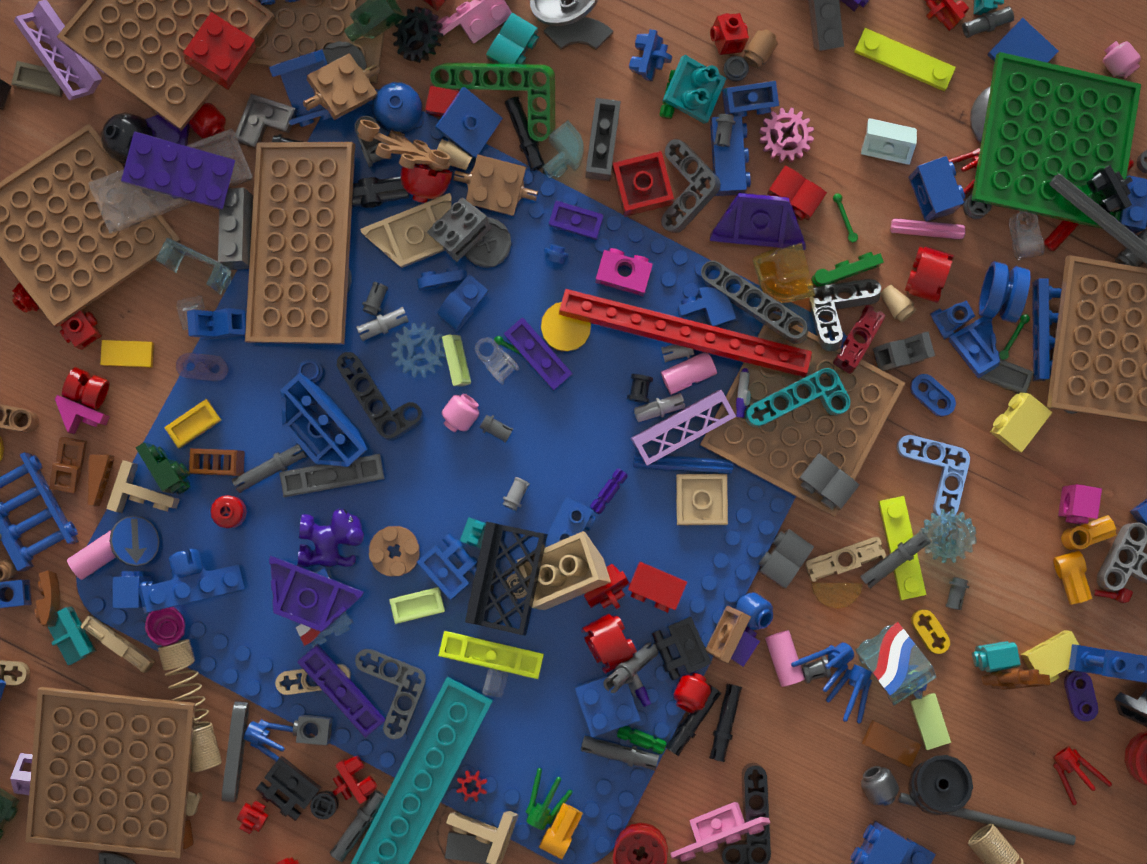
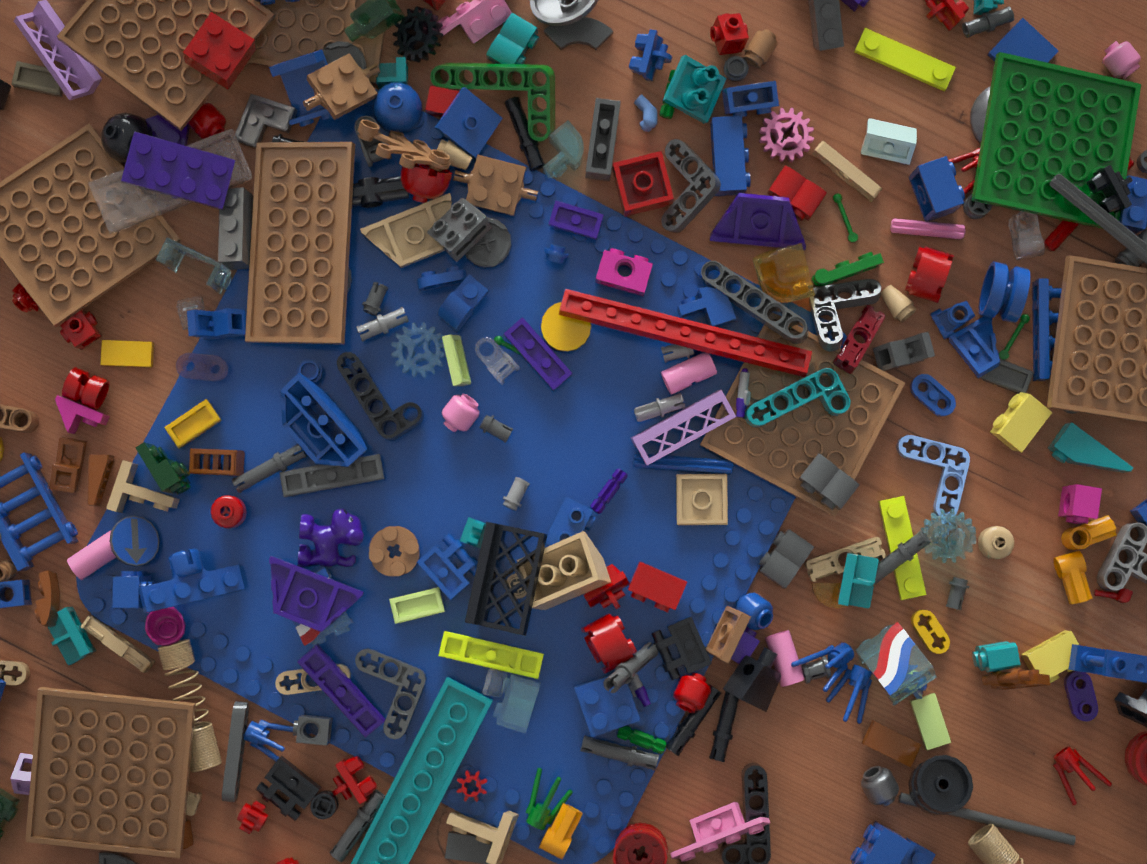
(393, 72): none -> teal panel
(517, 702): none -> clear light blue brick
(639, 388): black bush -> none
(649, 113): none -> medium blue arm
(724, 130): dark grey pin -> none
(755, 680): none -> black torso
(847, 171): none -> tan piece
(858, 580): none -> teal panel
(1003, 546): none -> tan head
(1079, 448): none -> teal slope

